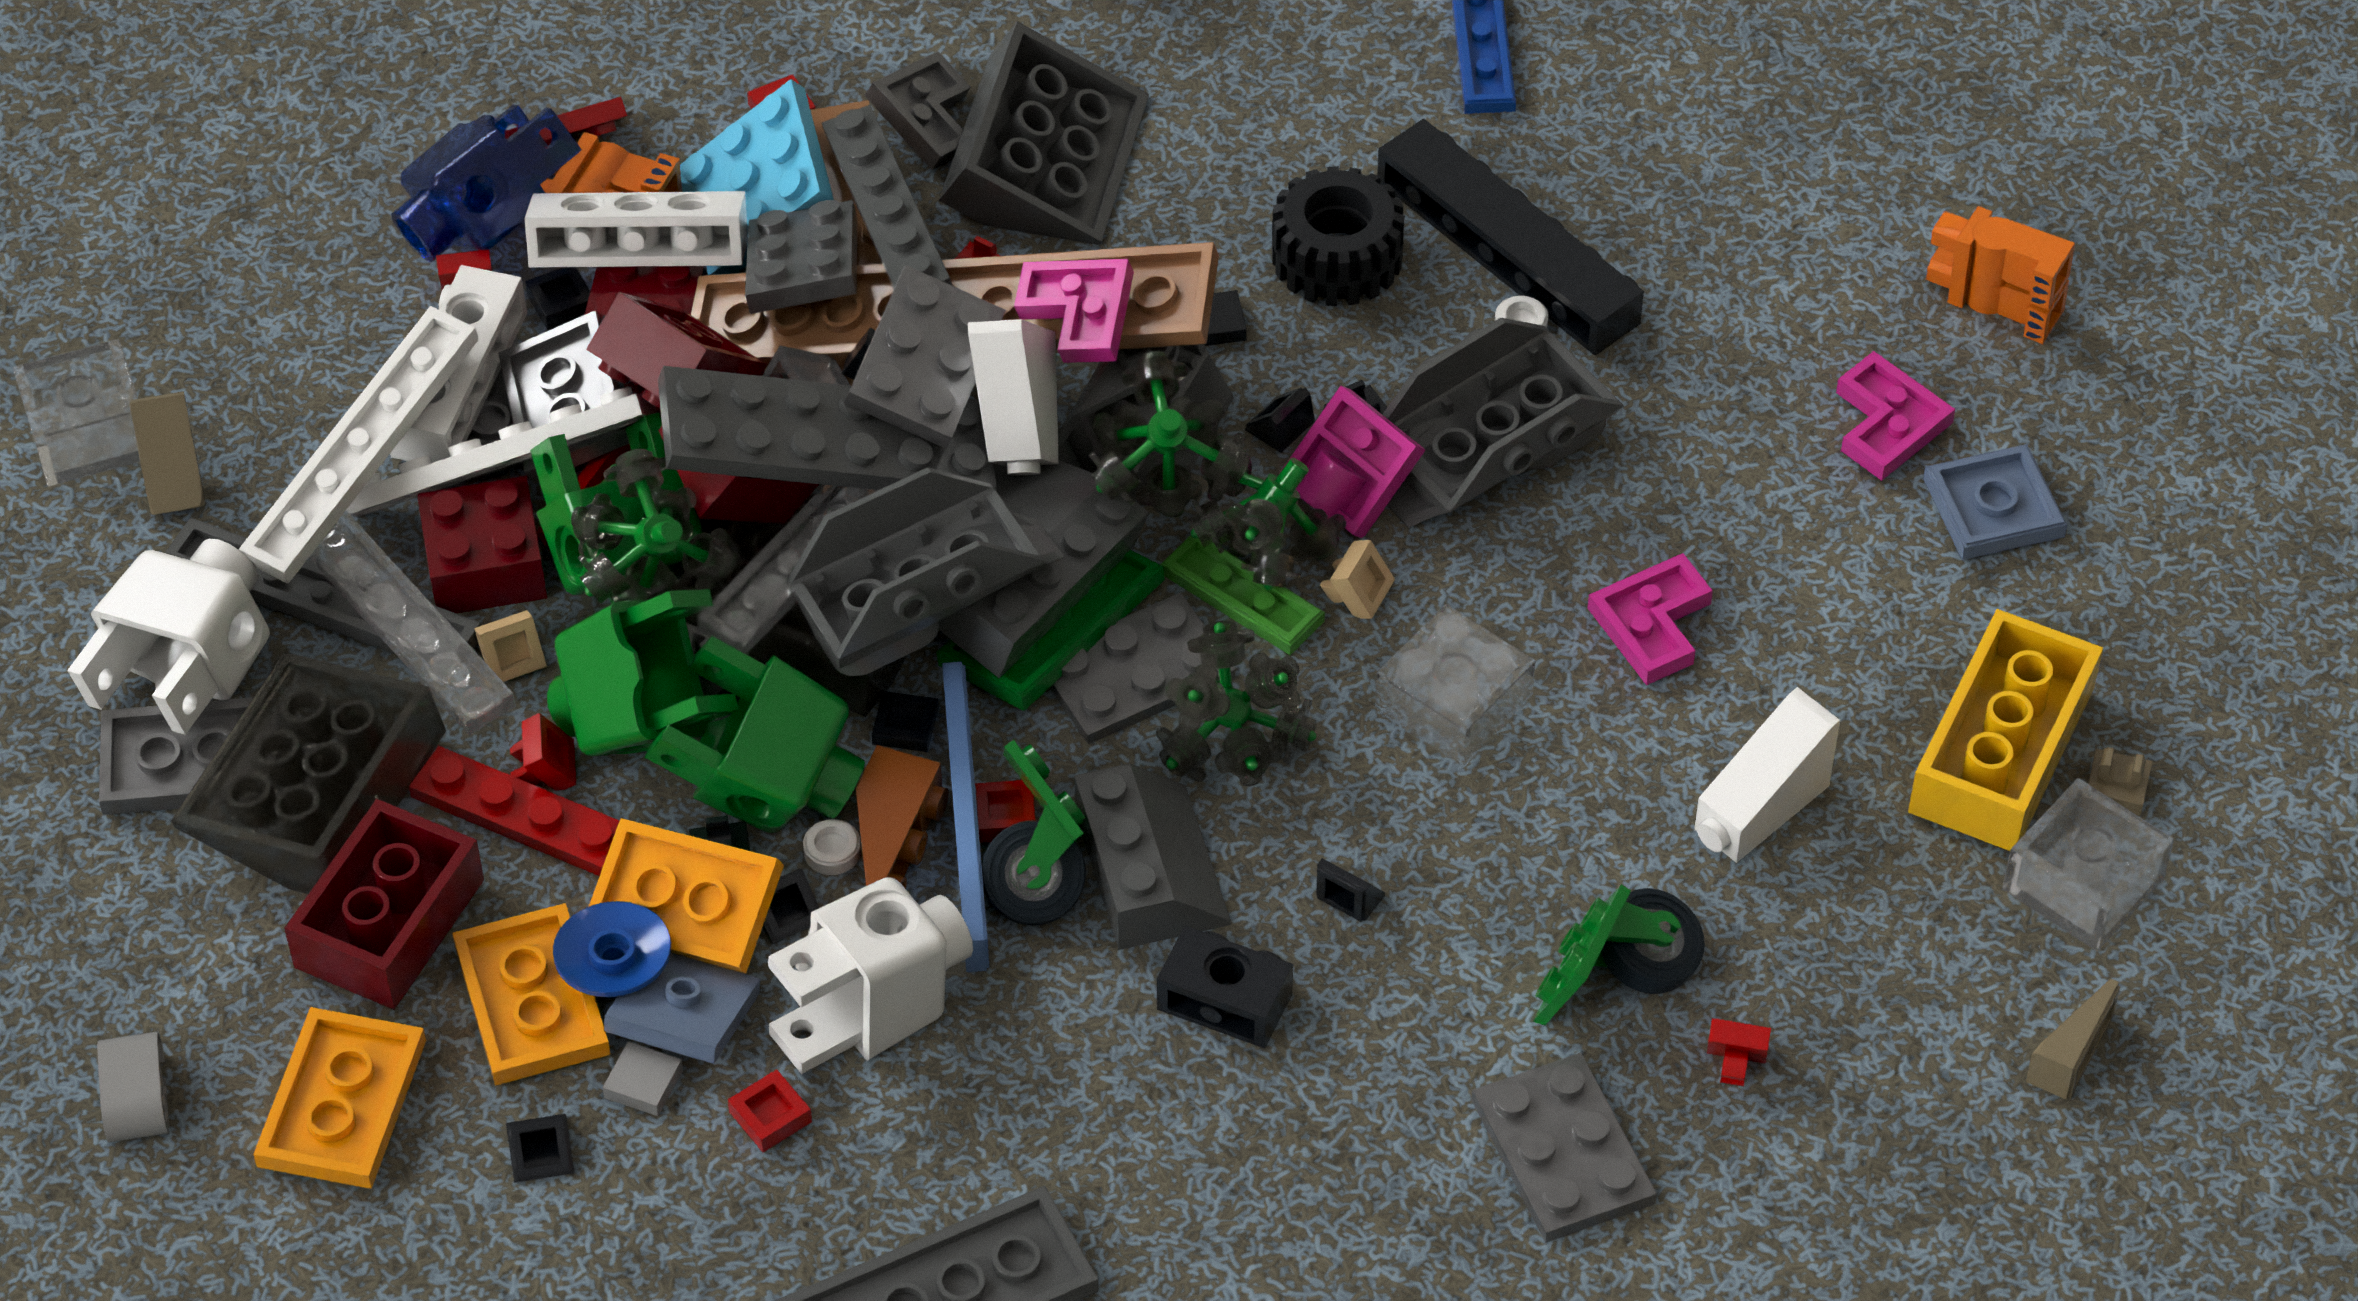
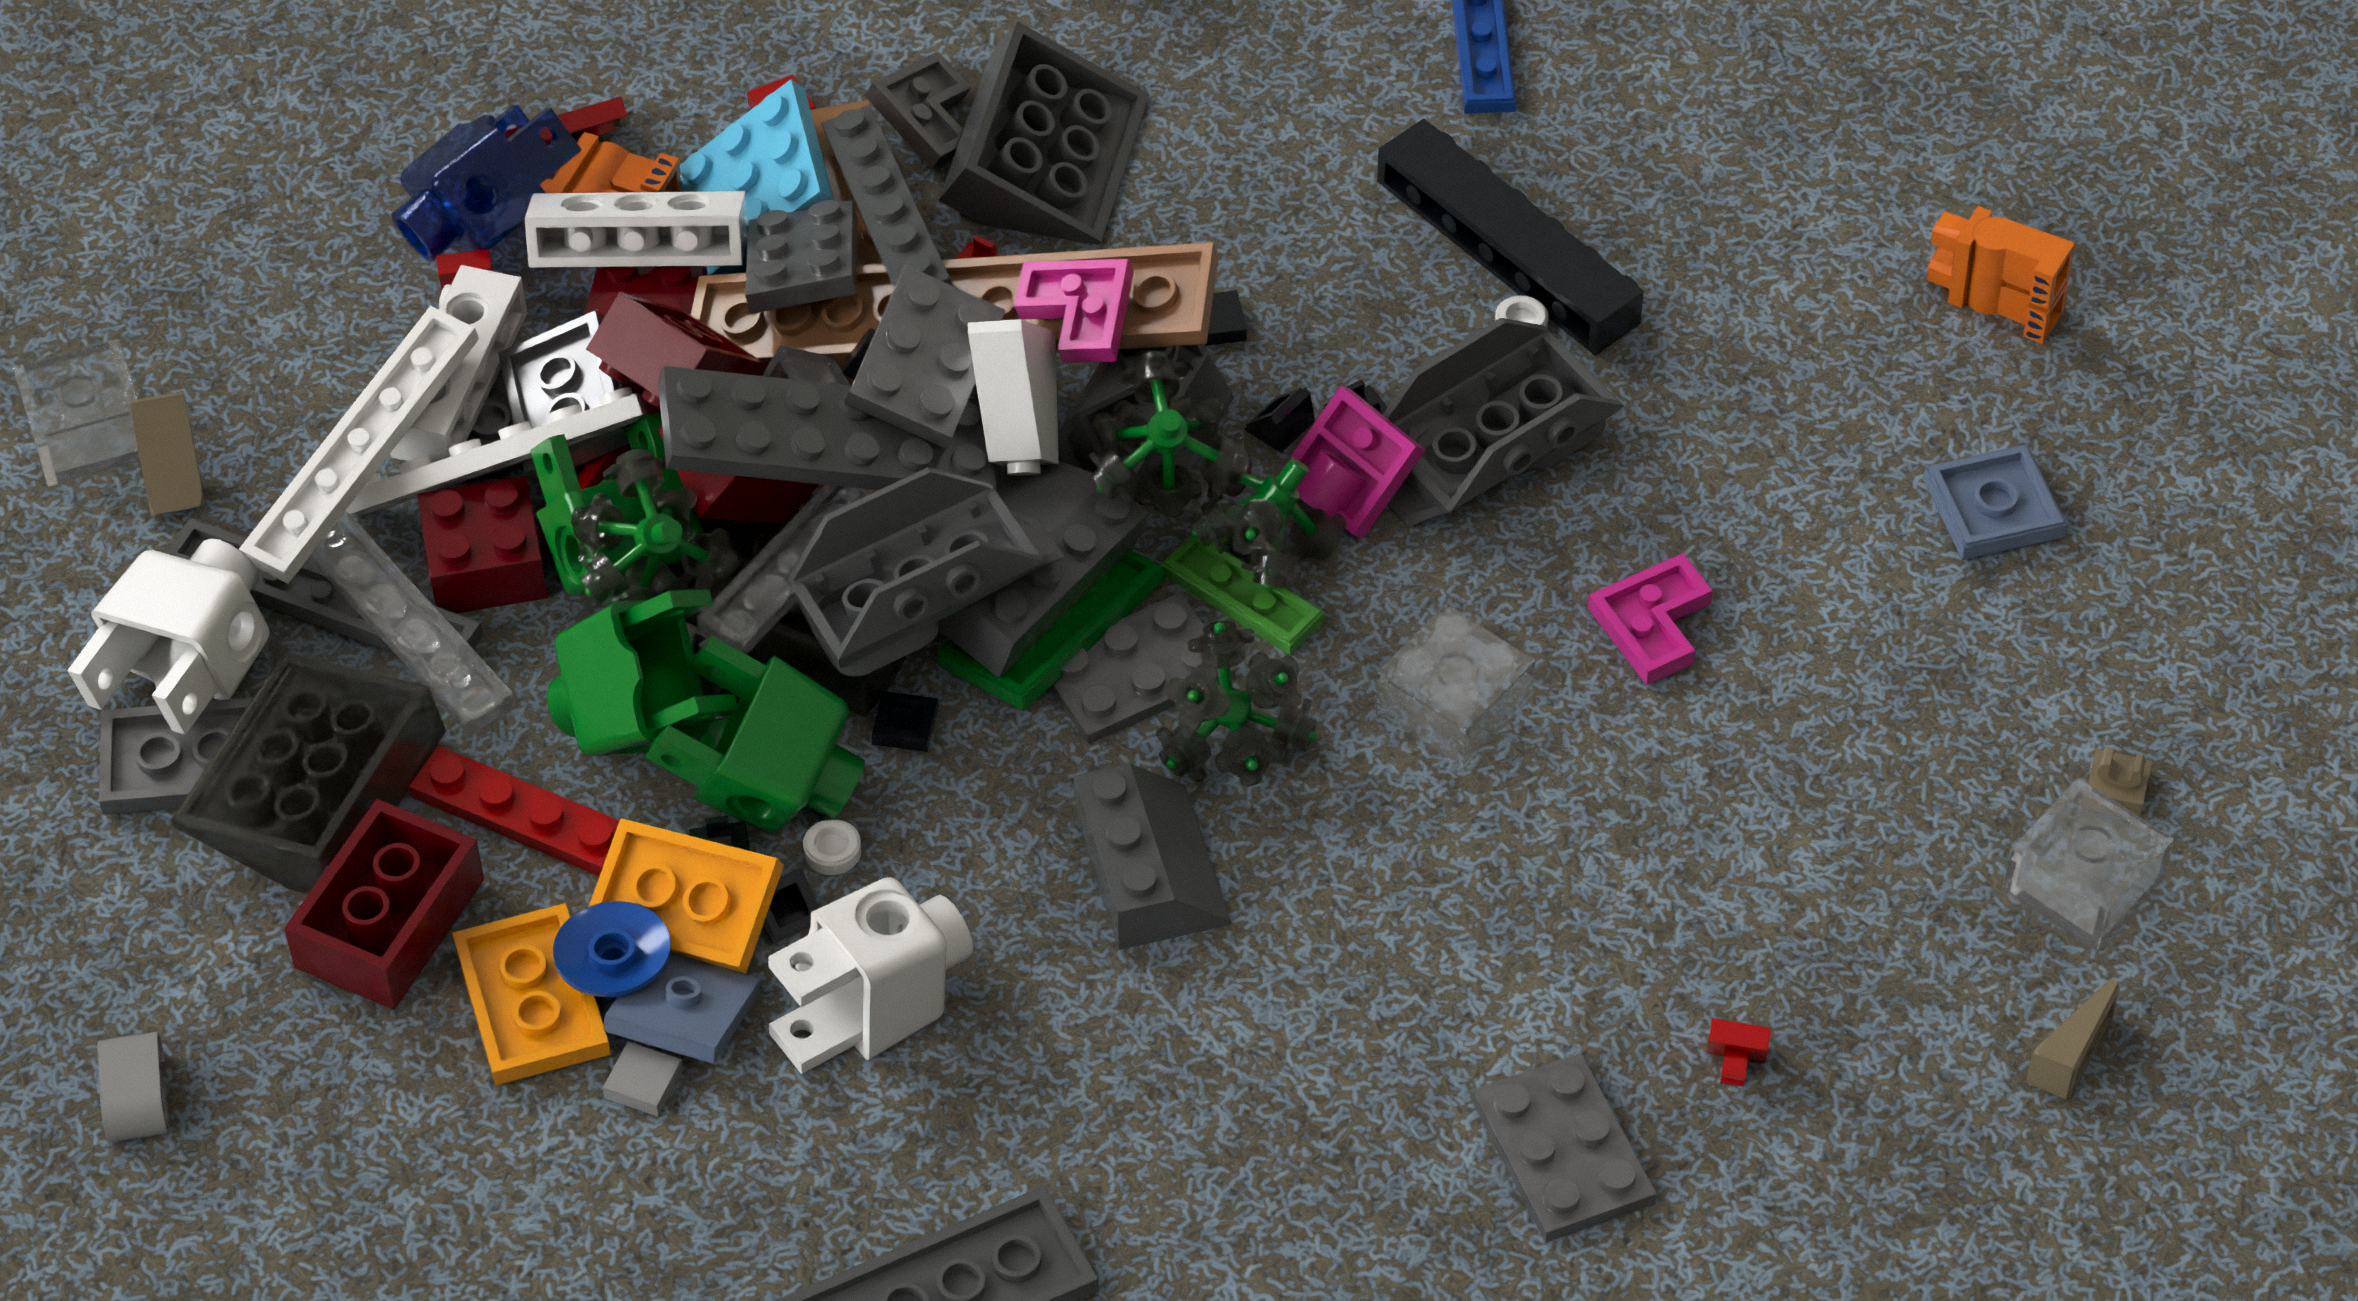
(340, 1098): light orange plate -> none
(511, 646): tan tile -> none
(540, 1148): black slope -> none
(545, 754): red tile -> none
(558, 296): black plate -> none
(769, 1110): red plate -> none
(895, 807): dark orange slope -> none
(965, 813): medium blue tile -> none
(1001, 806): red plate -> none
(1034, 866): plate -> none
(1245, 1010): black brick -> none
(1337, 264): black tyre -> none
(1346, 891): black slope -> none
(1359, 580): tan tile -> none
(1642, 938): plate -> none
(1769, 777): white slope -> none
(1899, 413): dark pink plate -> none
(2005, 730): yellow brick -> none

